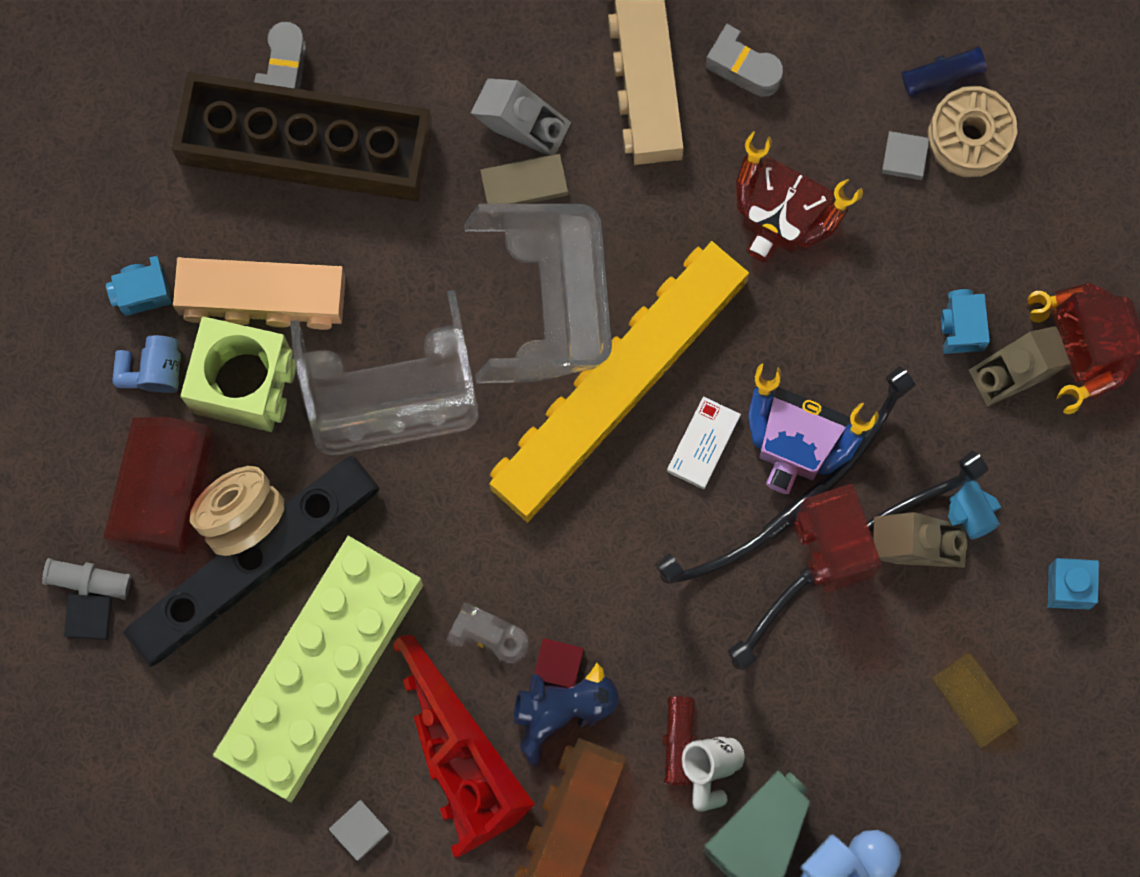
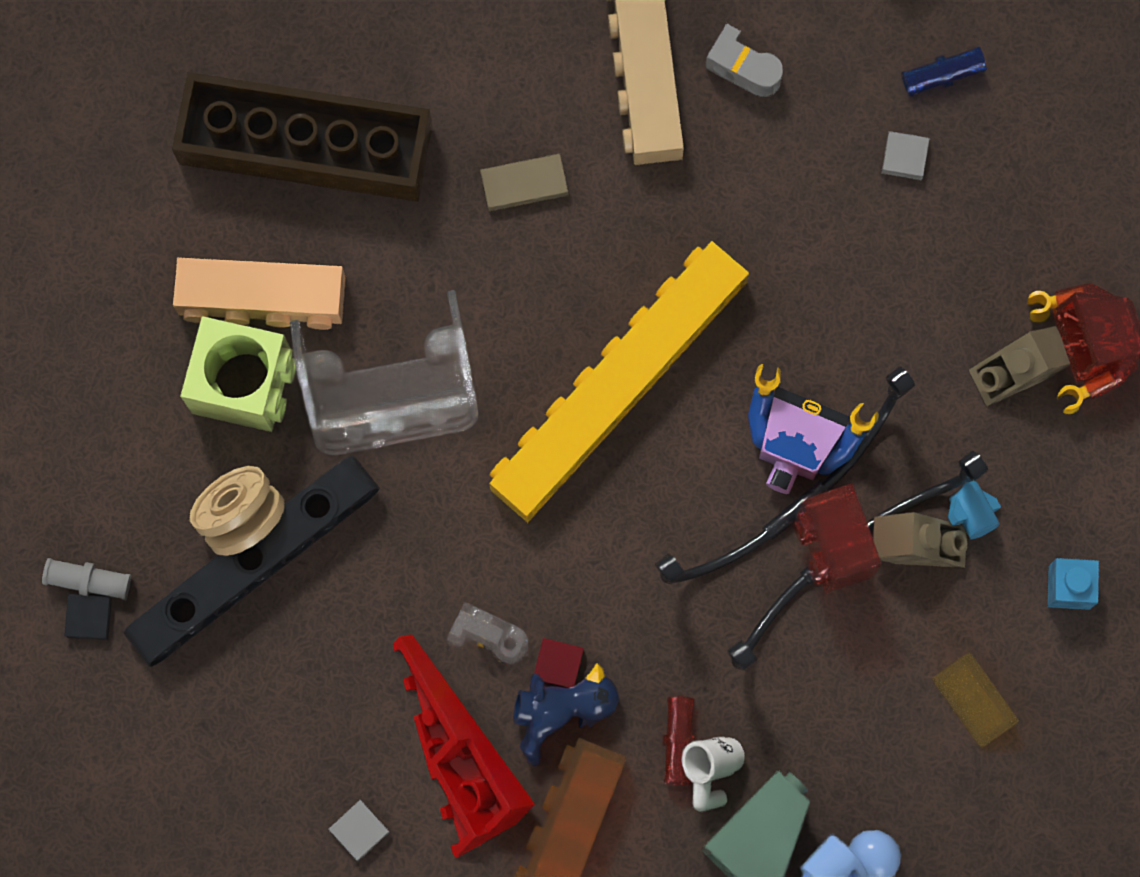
(139, 288): dark azure brick -> none
(157, 366): medium blue piece -> none
(159, 483): clear red slope -> none
(286, 56): light grey leg -> none
(319, 669): yellowish green brick -> none
(520, 115): light grey slope -> none
(573, 287): clear windscreen -> none
(703, 443): white tile -> none
(785, 205): clear red torso -> none
(965, 322): dark azure brick -> none
(976, 108): tan wheel -> none

